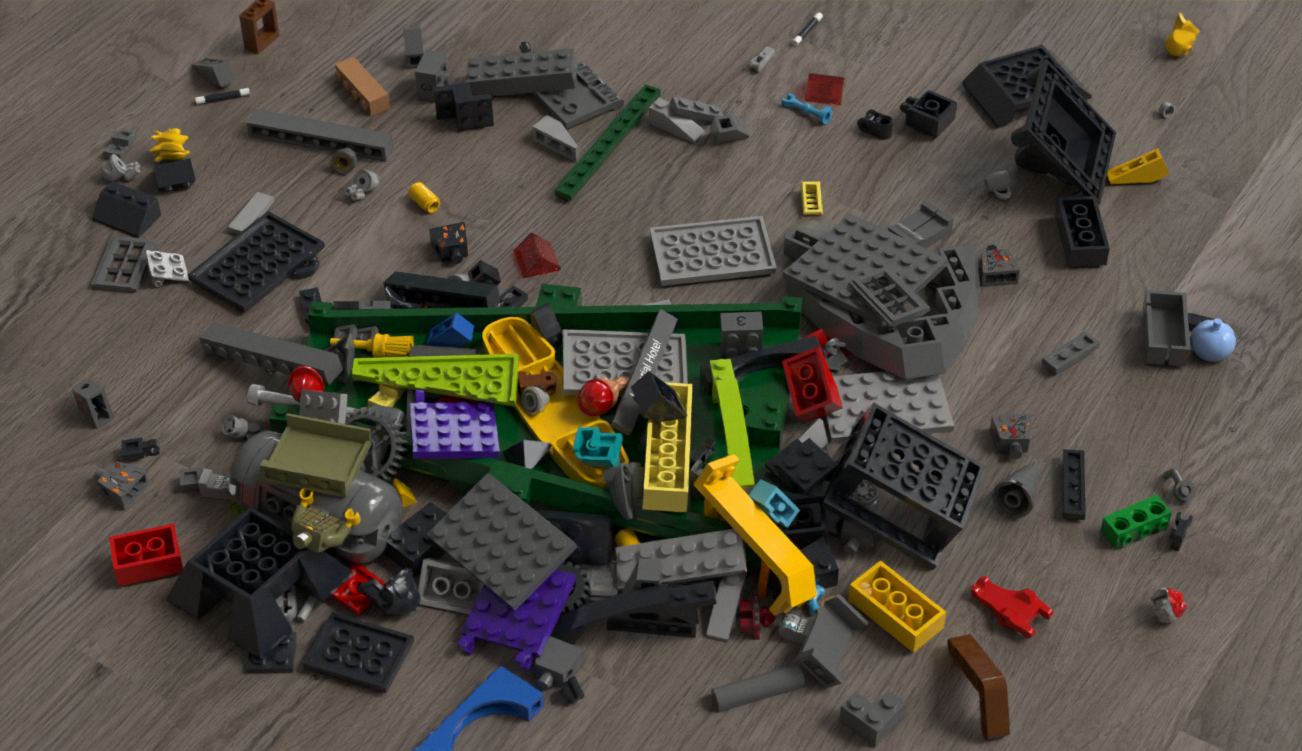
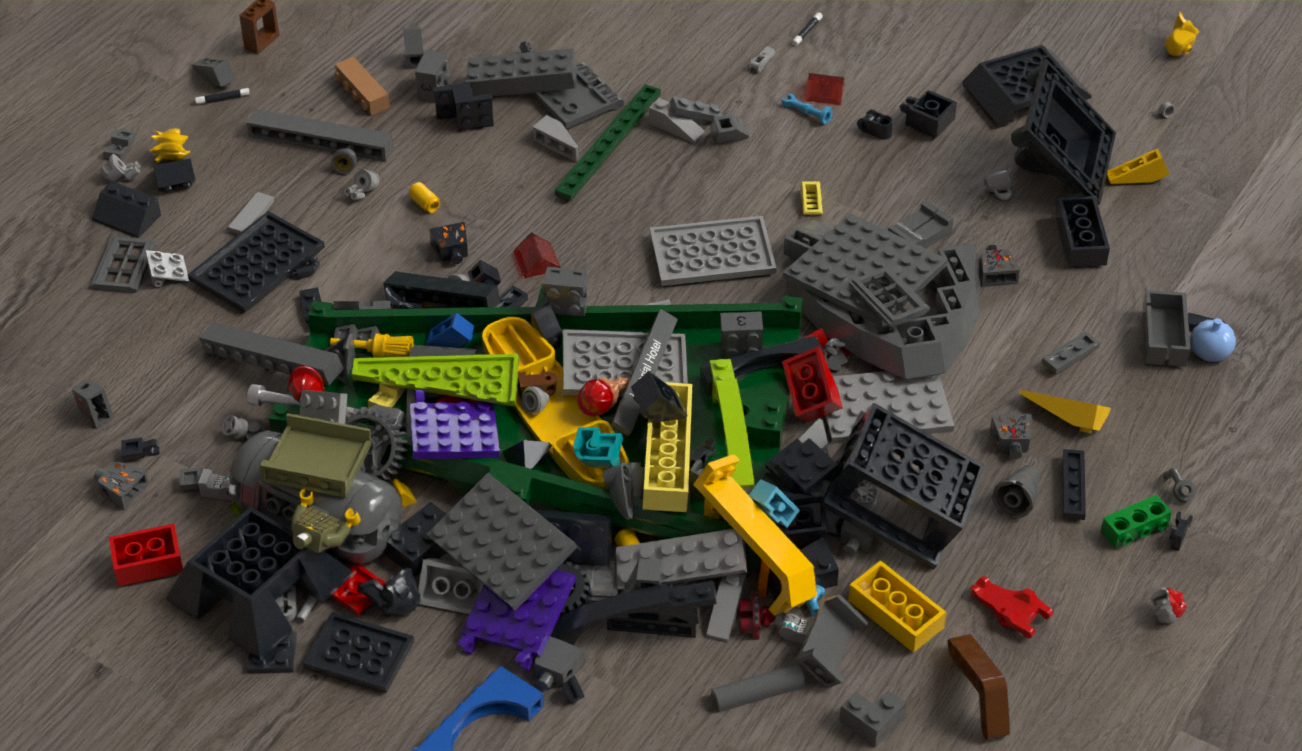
(566, 290): none -> dark grey piece
(1077, 413): none -> yellow wedge

